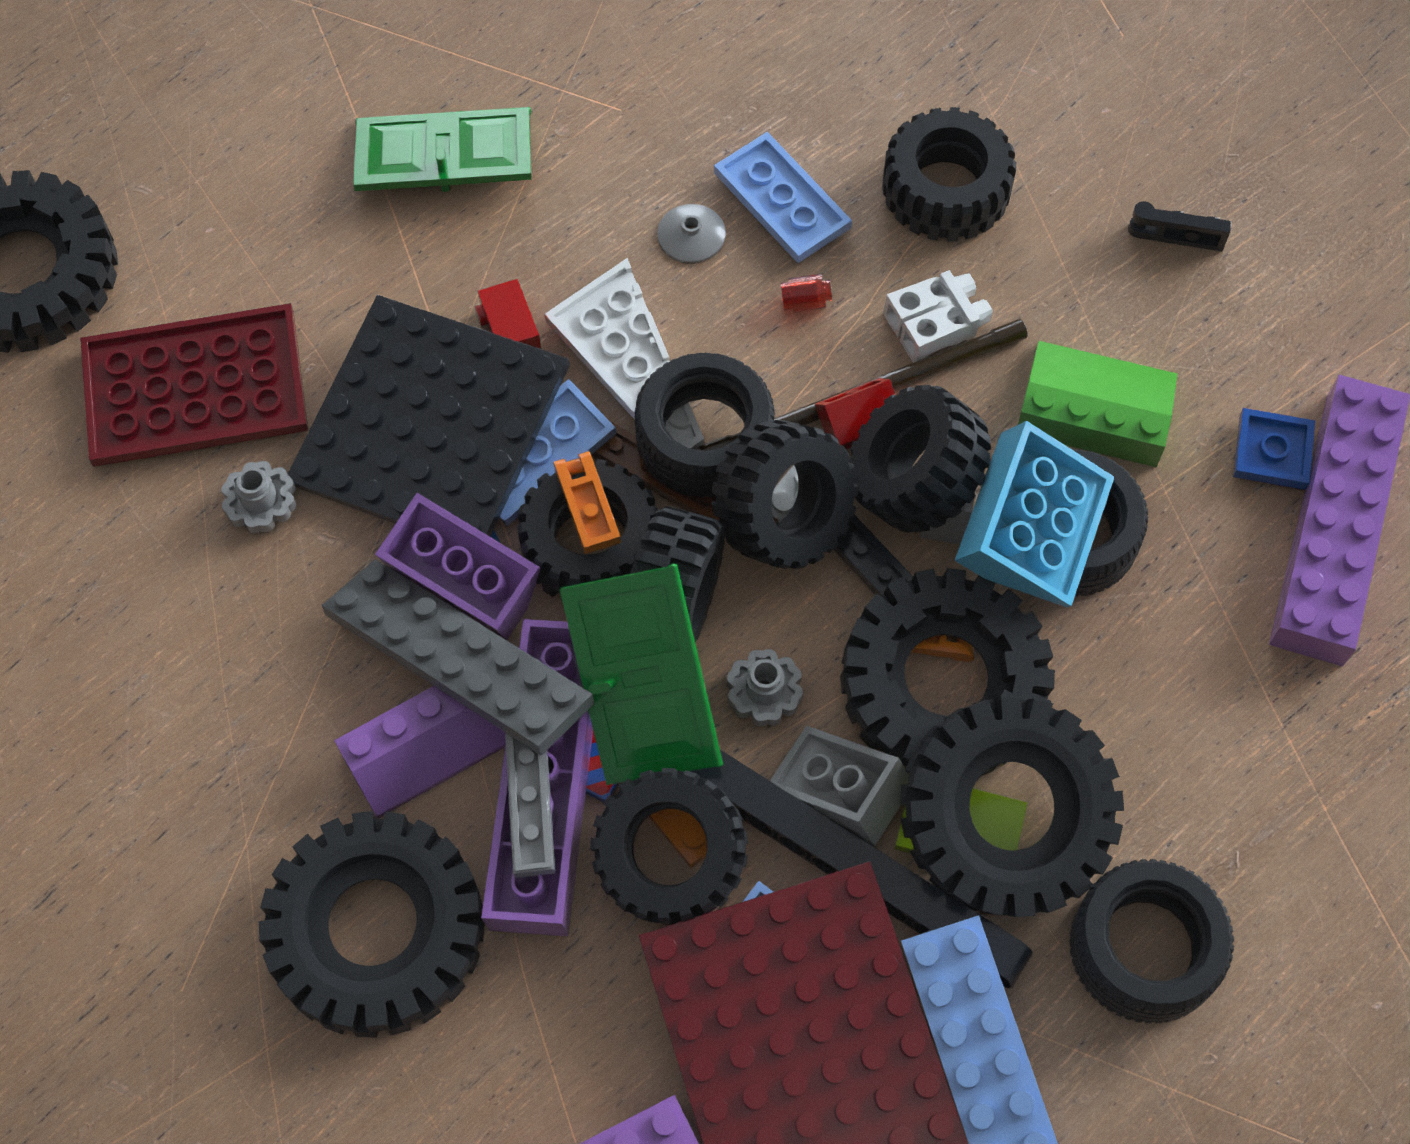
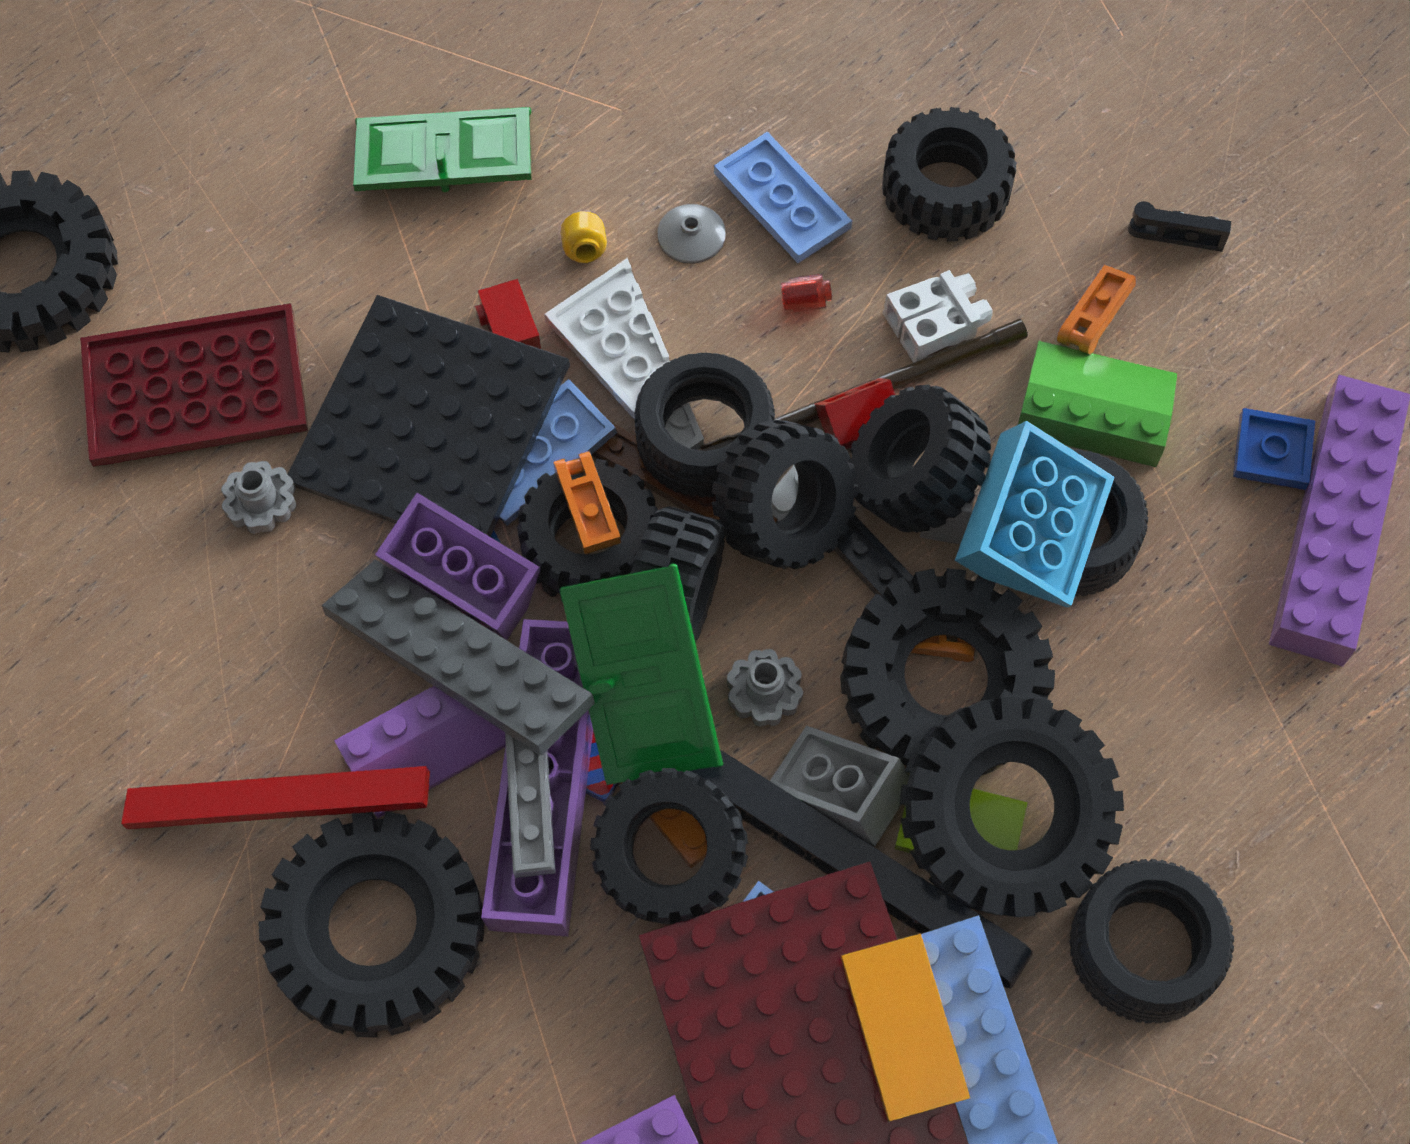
(277, 797): none -> red tile
(583, 237): none -> yellow head
(904, 1027): none -> light orange tile
(1096, 308): none -> orange plate

